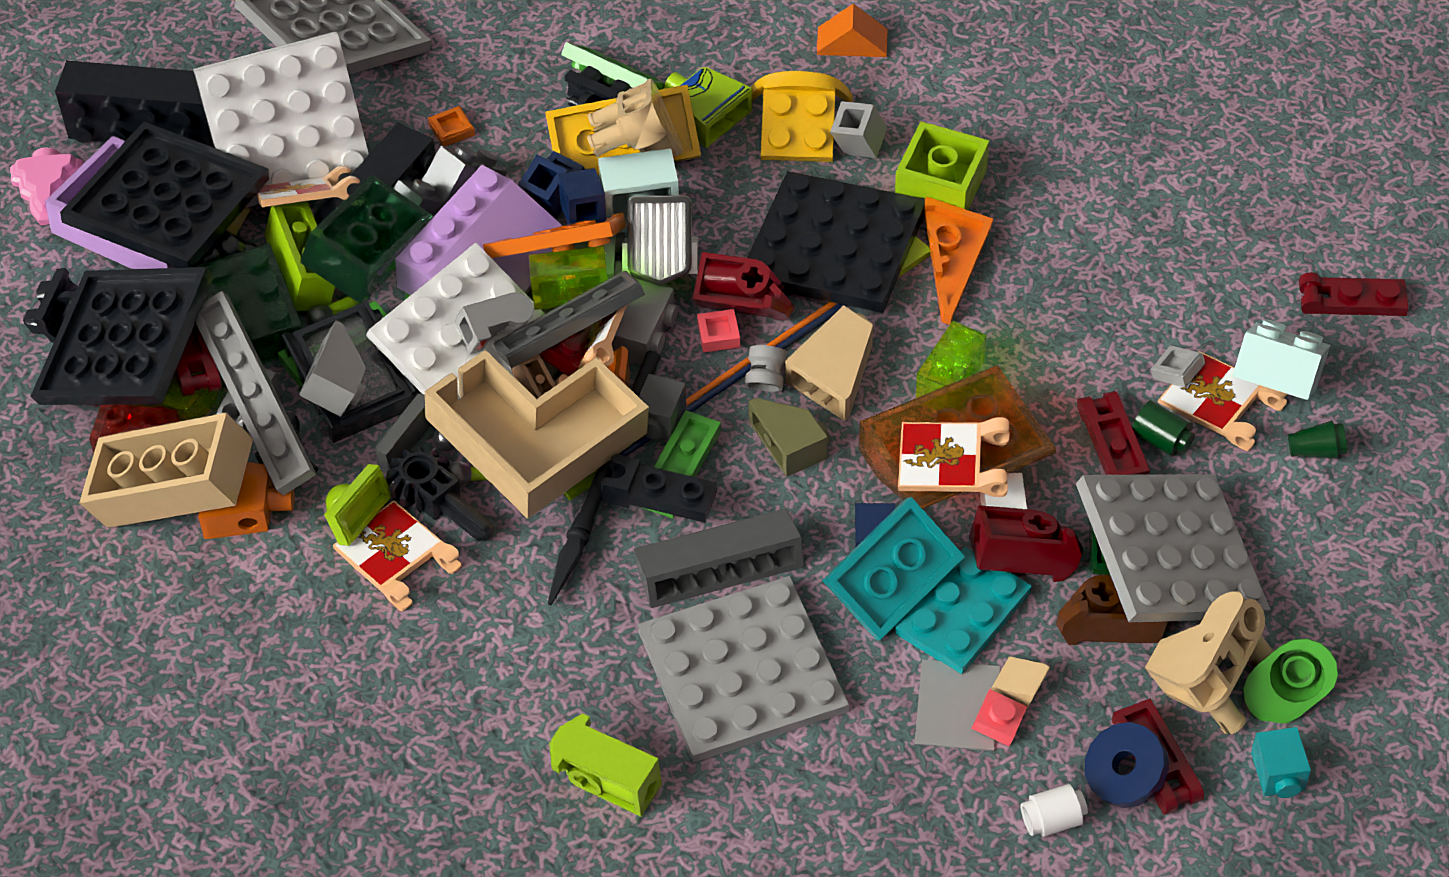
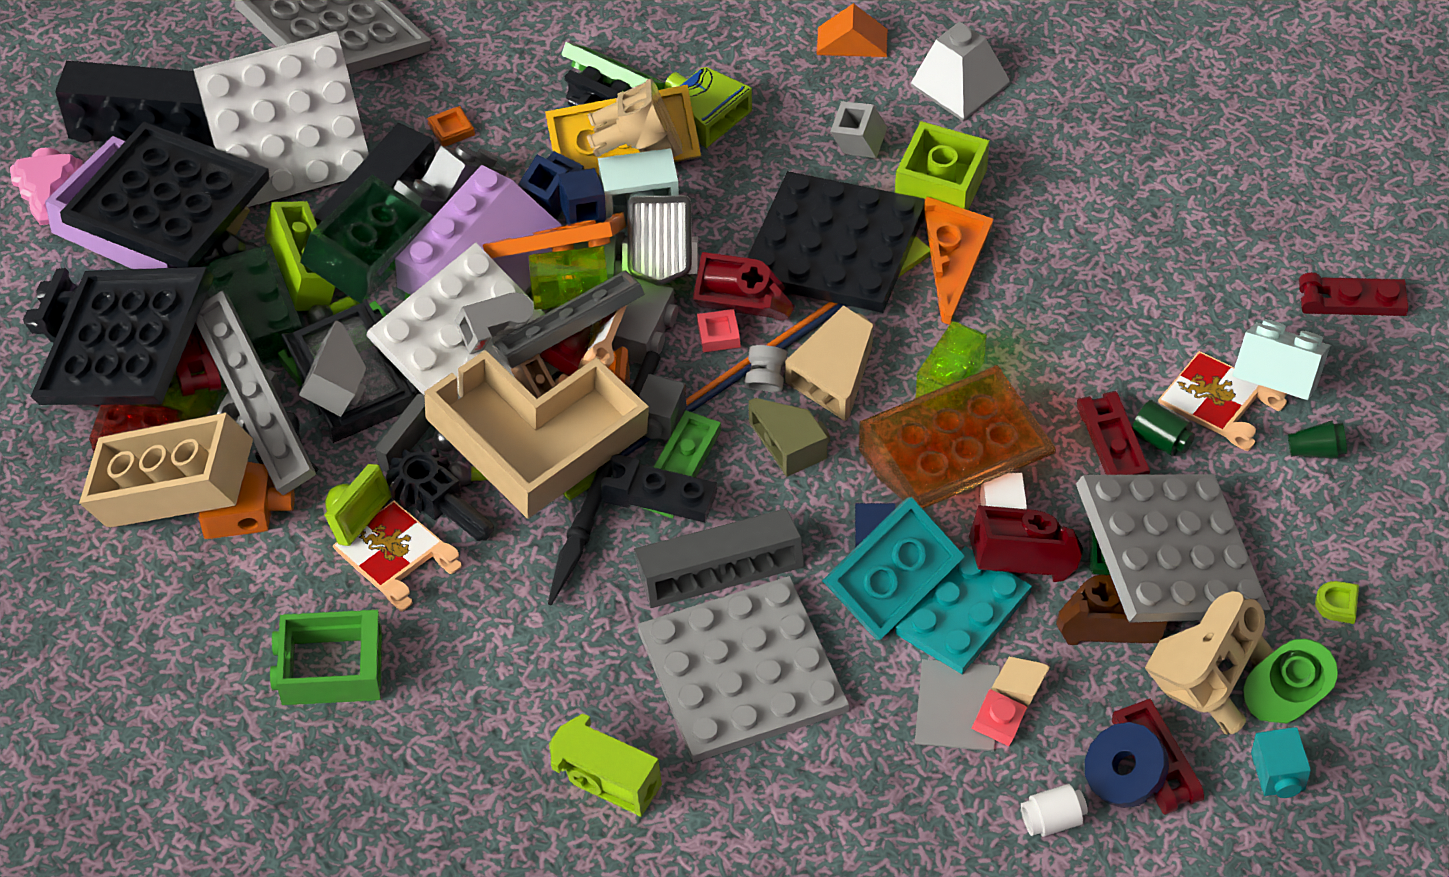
(307, 189): flag -> none
(322, 628): none -> bright green window
(798, 114): yellow piece -> none
(949, 457): flag -> none
(960, 72): none -> light grey slope
(1178, 366): light grey tile -> none
(1338, 601): none -> lime tile

